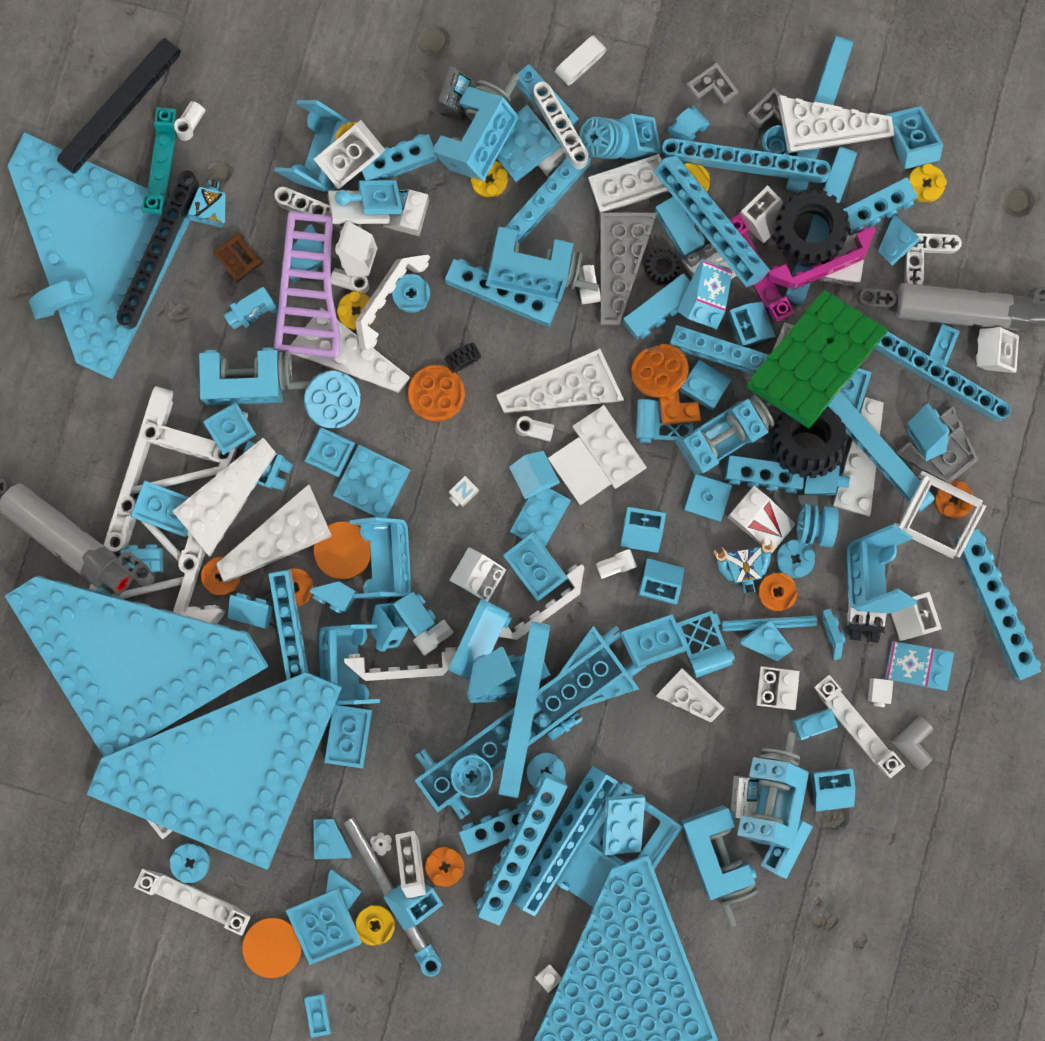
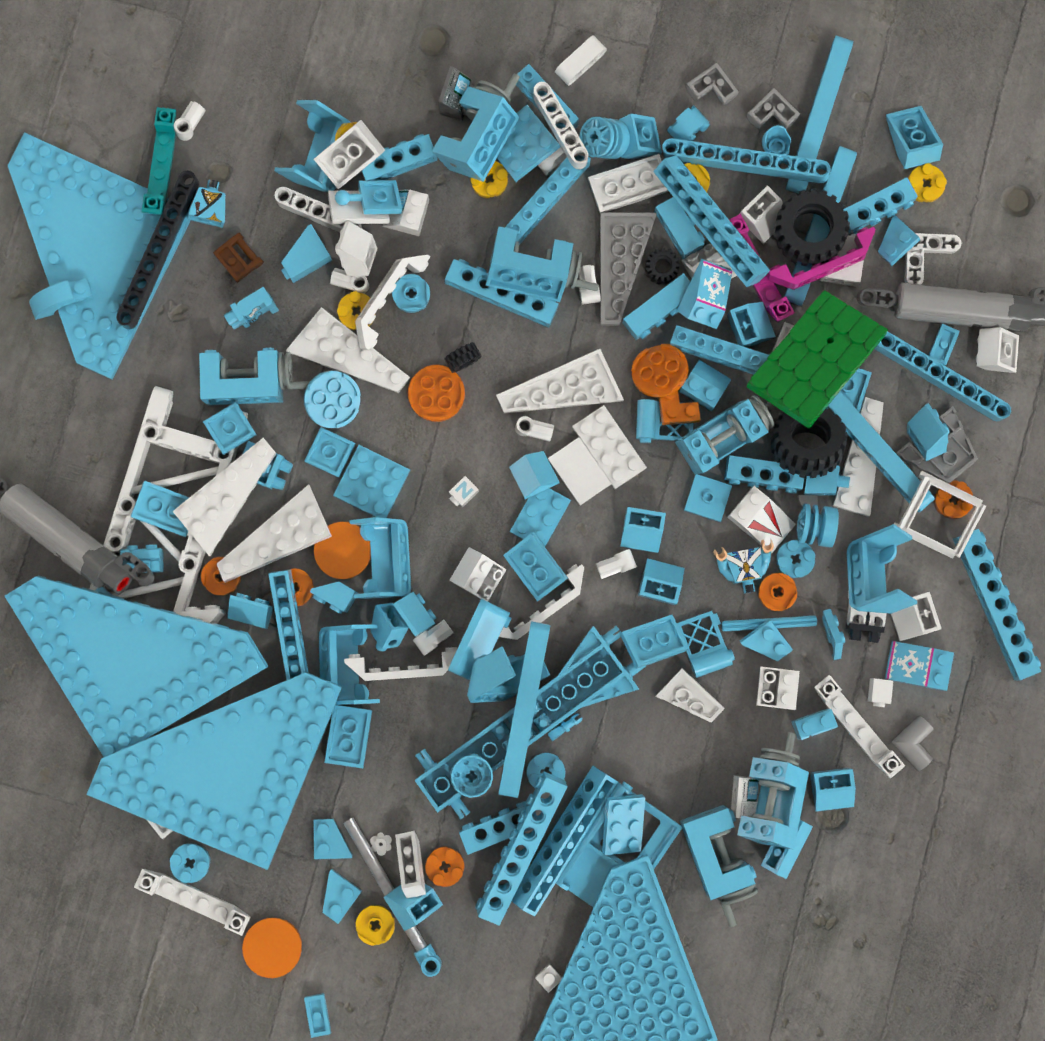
(118, 106): black beam -> none
(323, 926): medium azure plate -> none
(326, 294): lavender bar -> none
(825, 125): white wing -> none

